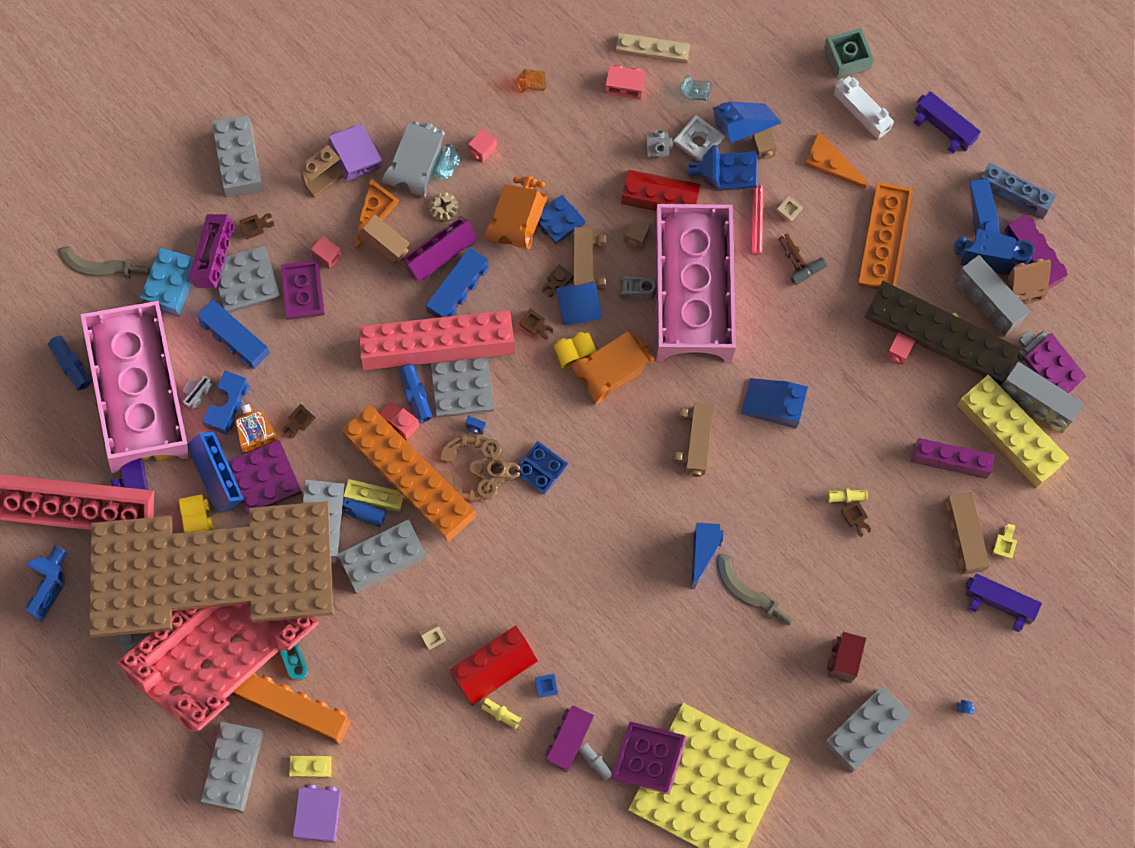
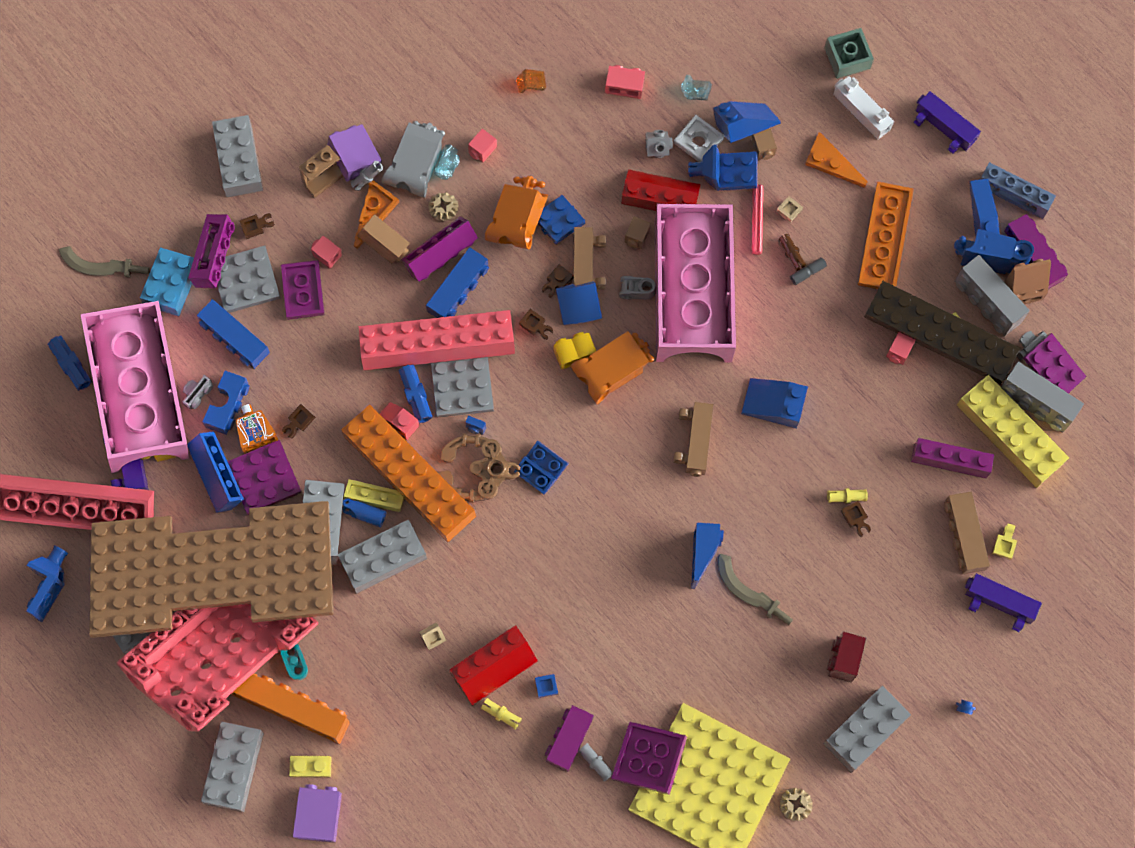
(195, 513): yellow brick -> none
(366, 175): none -> light grey pin
(652, 48): tan plate -> none
(787, 807): none -> tan gear

